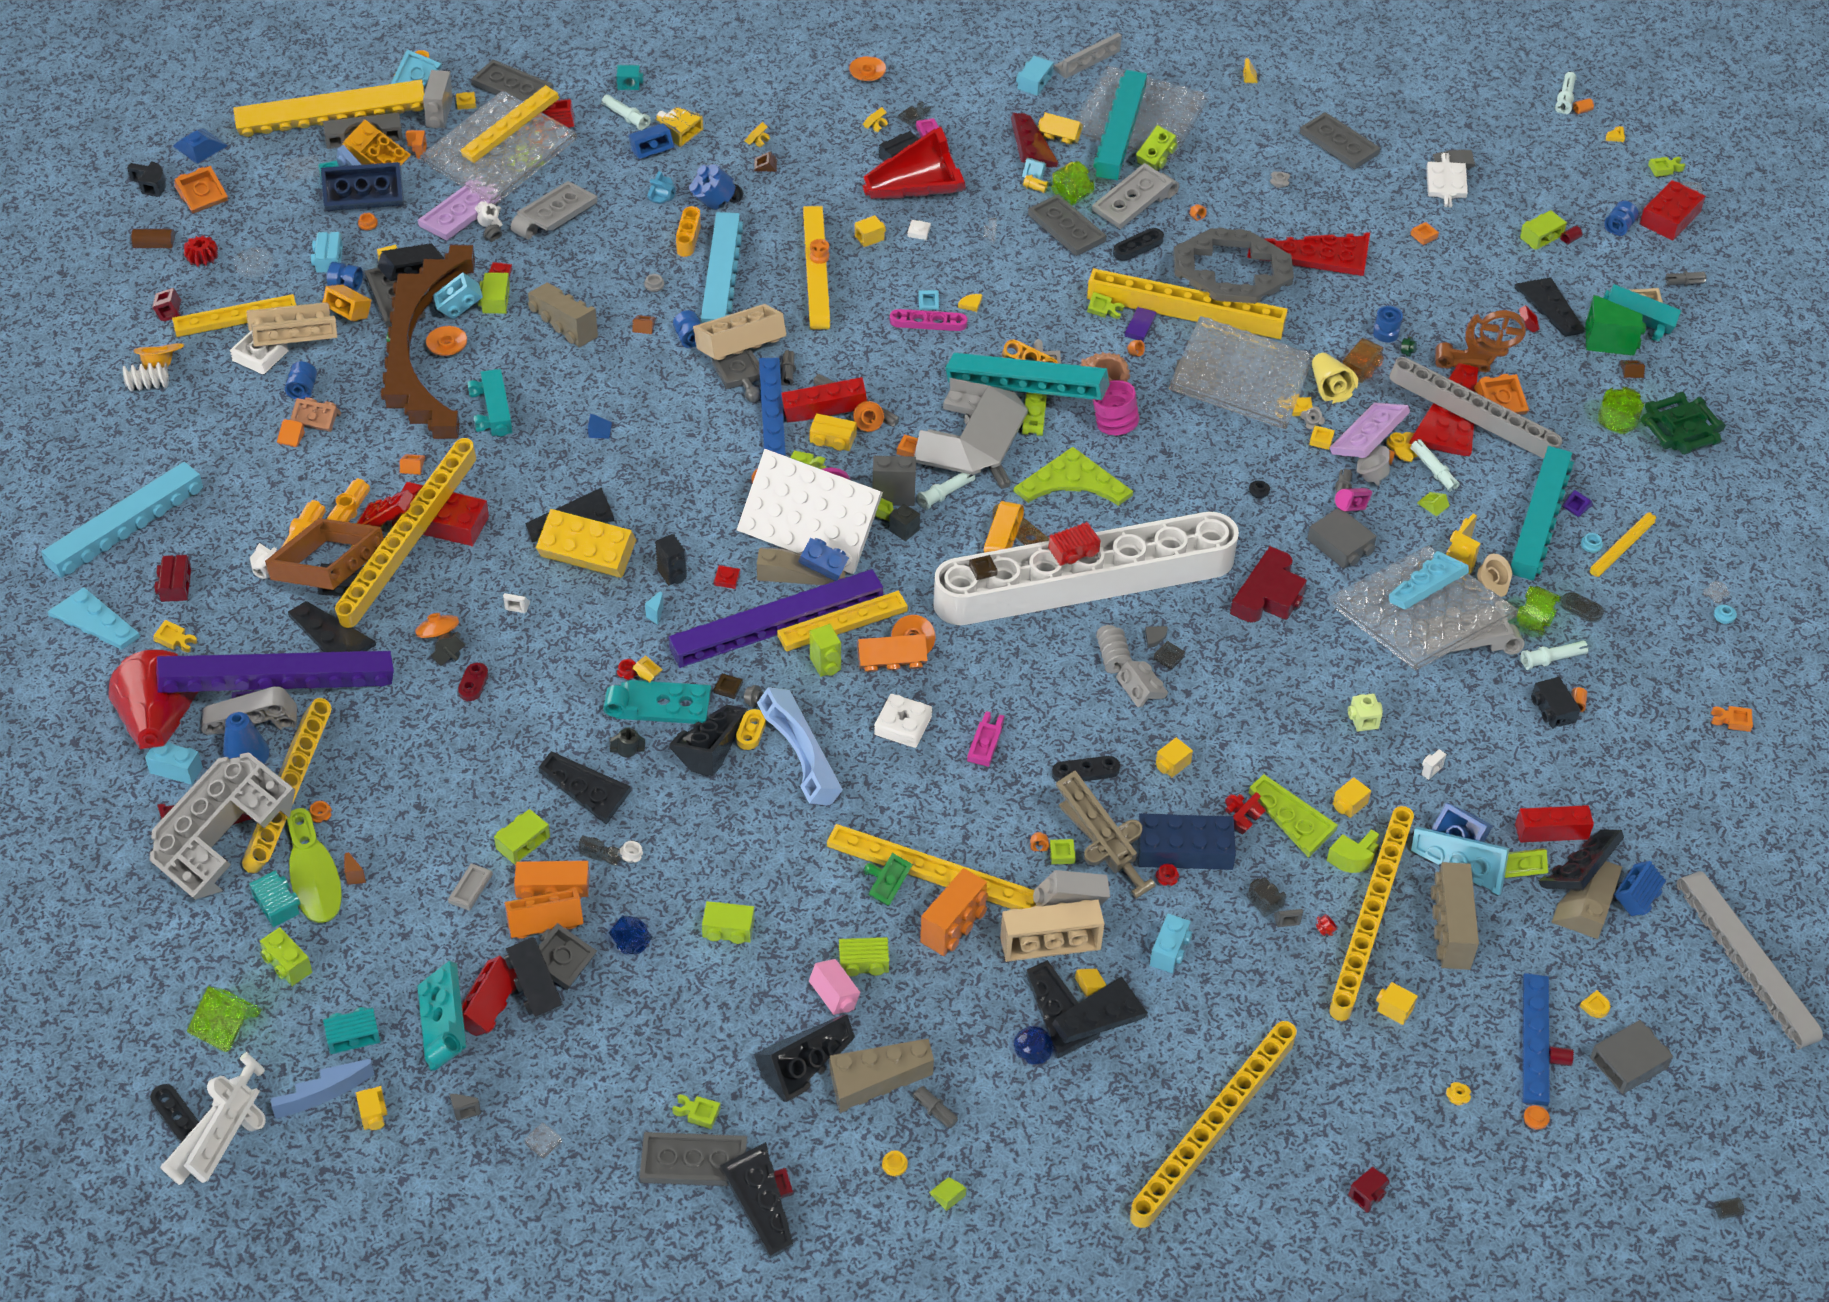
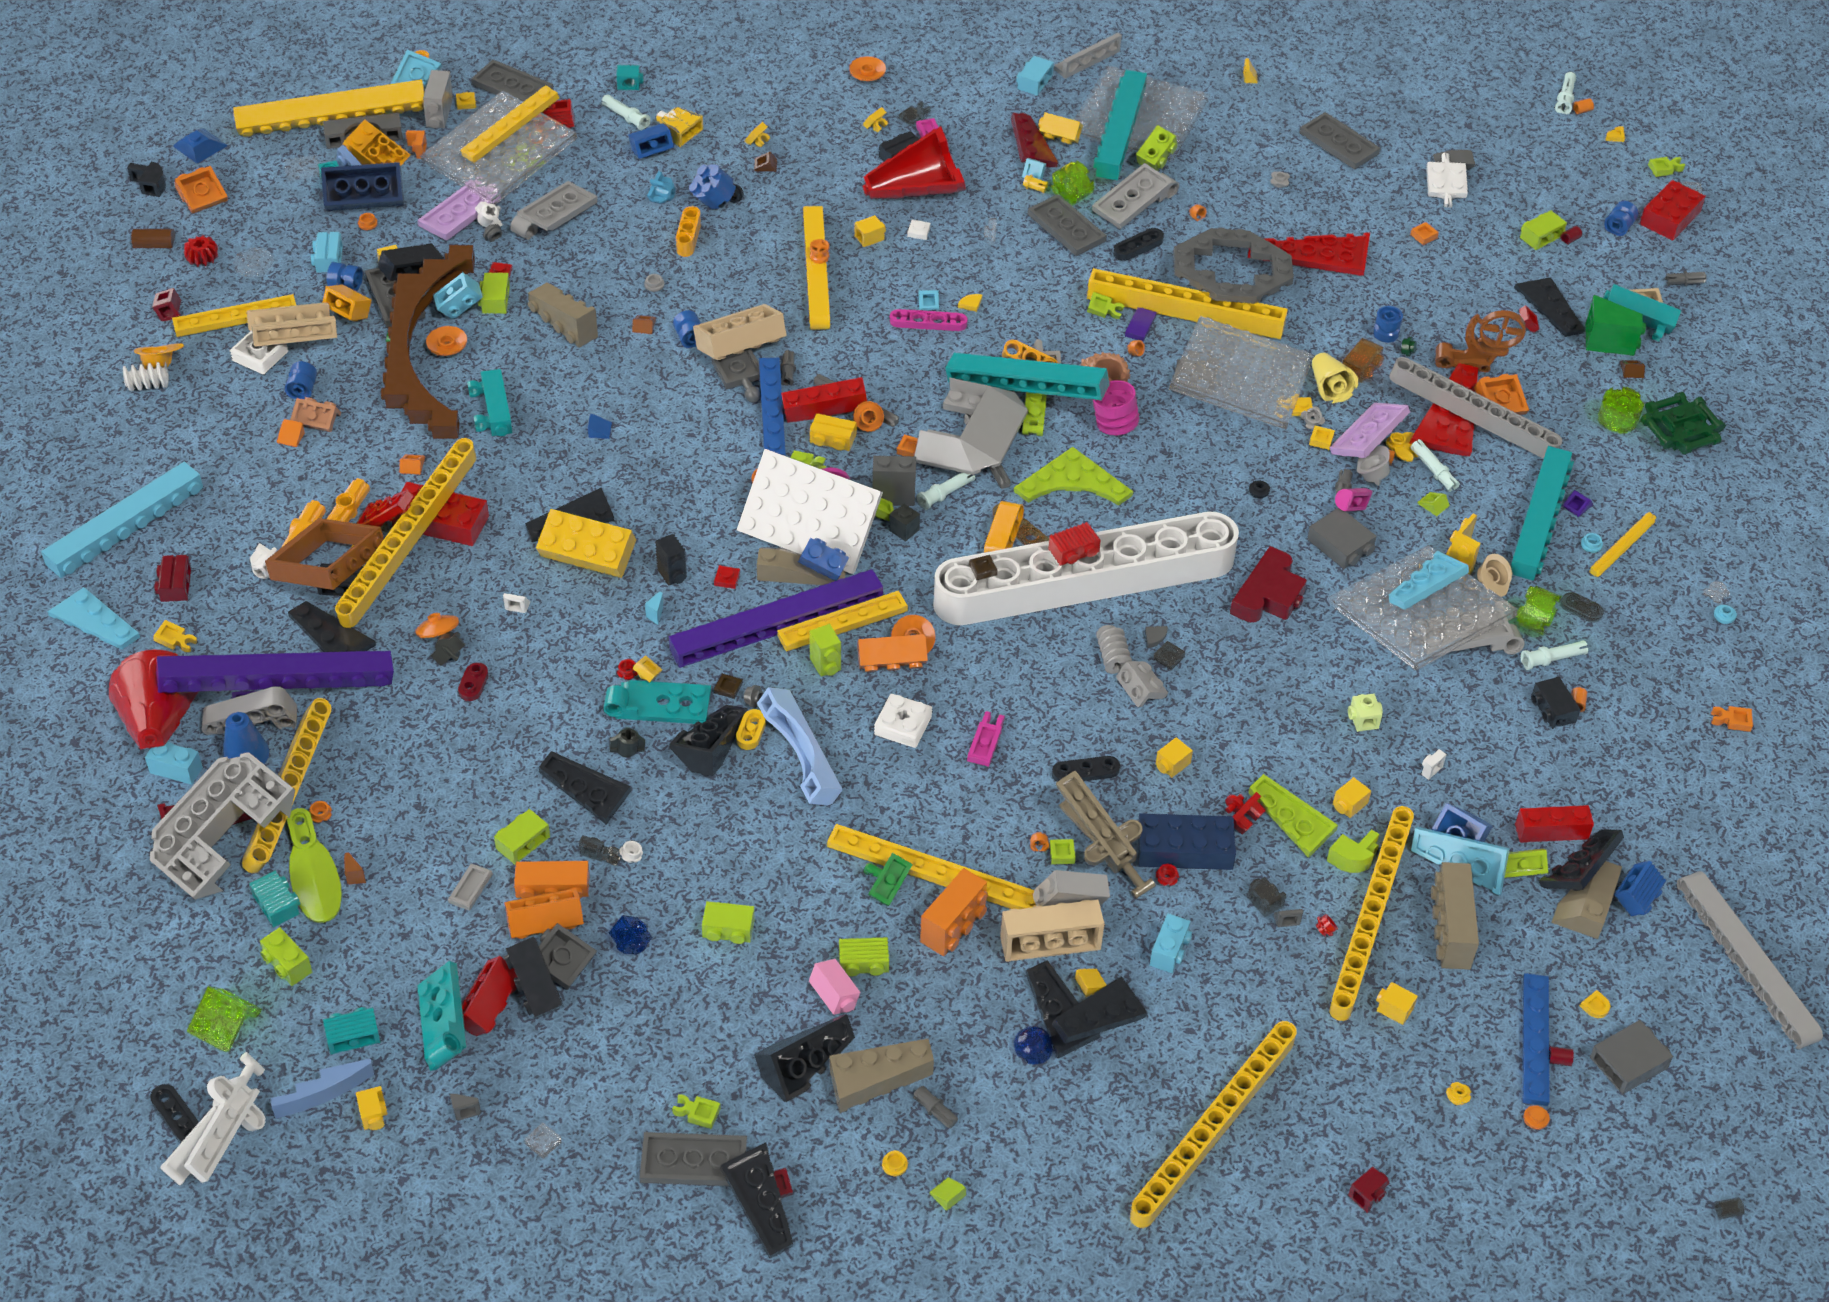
(722, 266): medium azure brick -> none

